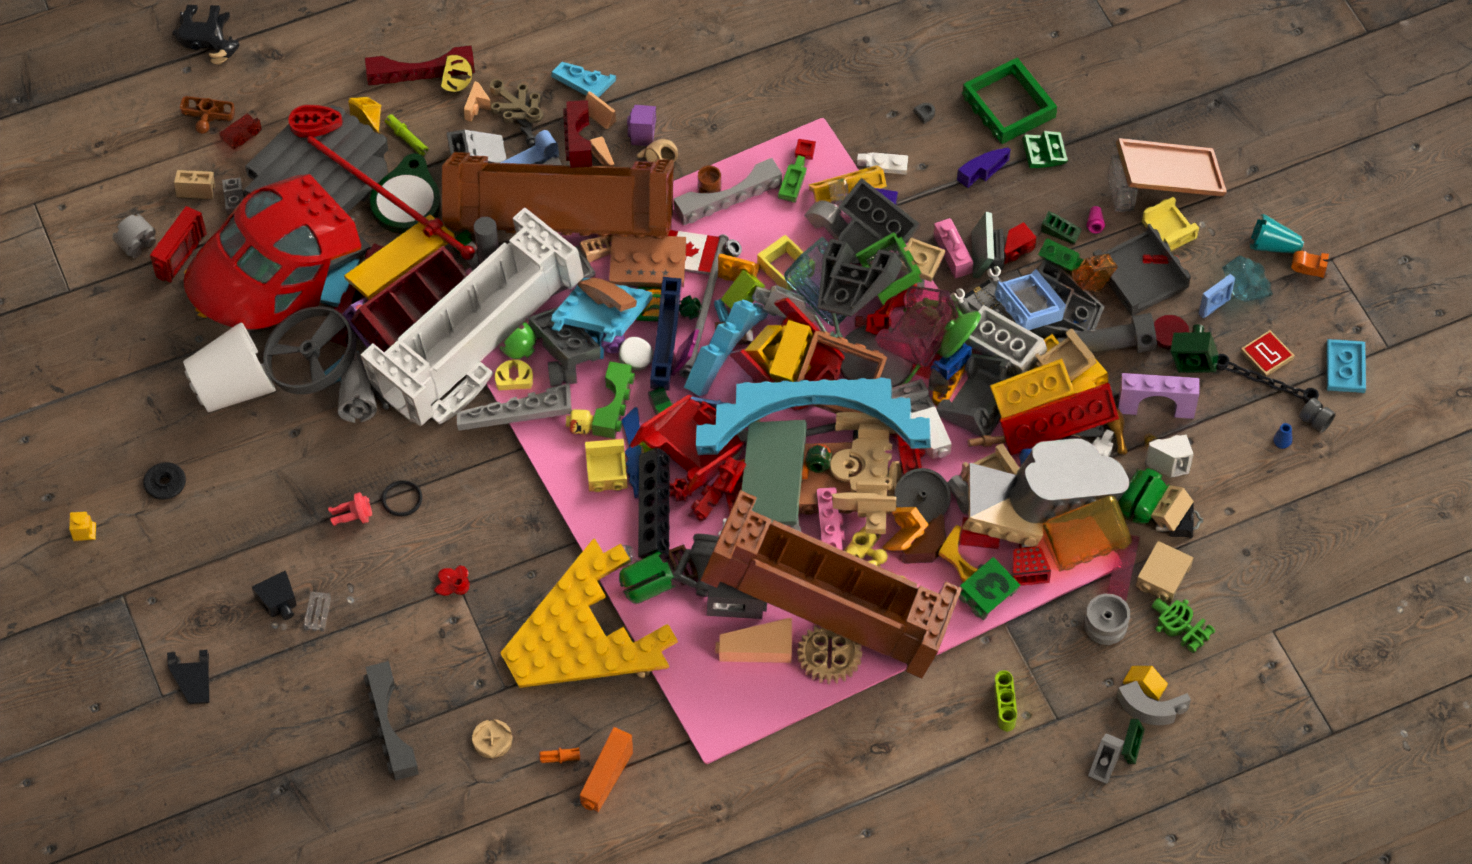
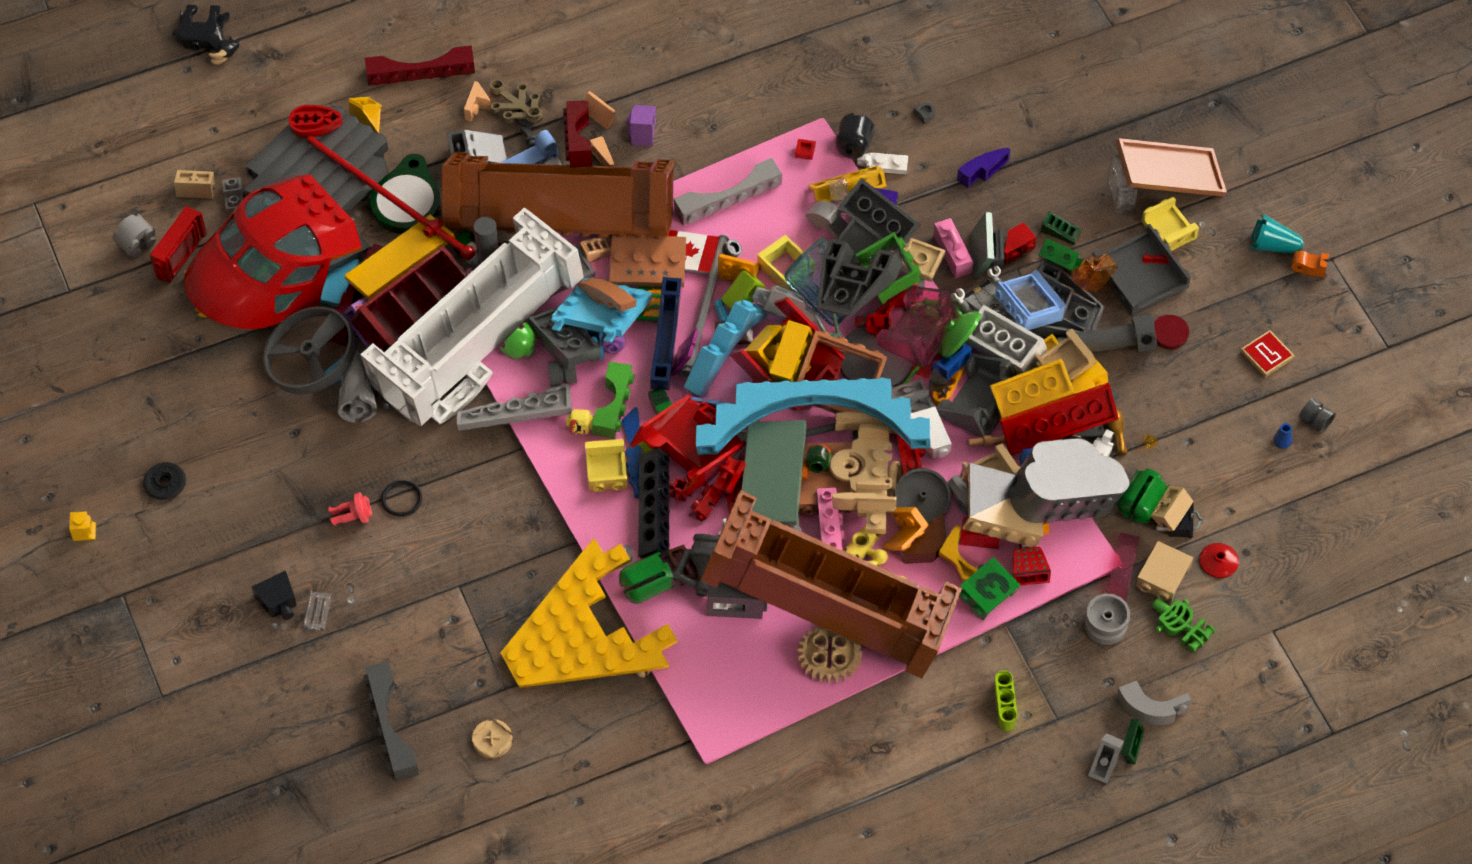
(192, 677): black flag -> none
(207, 110): dark orange piece -> none
(227, 371): white cone -> none
(241, 131): clear red bracket -> none
(400, 129): lime pin -> none
(453, 581): red plate -> none
(462, 66): light yellow piece -> none
(520, 383): light yellow piece -> none
(560, 755): orange axle -> none
(583, 80): medium azure wing -> none
(607, 769): orange slope -> none
(636, 352): white piece -> none
(659, 150): tan piece -> none
(690, 307): dark green gear -> none
(709, 179): dark orange wheel -> none
(758, 643): light nougat slope -> none
(793, 180): bright green hinge -> none
(854, 135): none -> black cylinder
(1029, 83): green window -> none
(1044, 150): green slope -> none
(1086, 533): clear yellow windscreen -> none
(1095, 220): dark pink cone -> none
(1139, 386): lavender arch -> none
(1148, 680): yellow slope -> none
(1170, 456): white slope -> none
(1194, 351): dark green brick -> none
(1216, 296): light blue tile -> none
(1219, 567): none -> red dish
(1249, 279): clear light blue slope -> none
(1309, 392): black piece -> none
(1346, 366): medium azure tile -> none

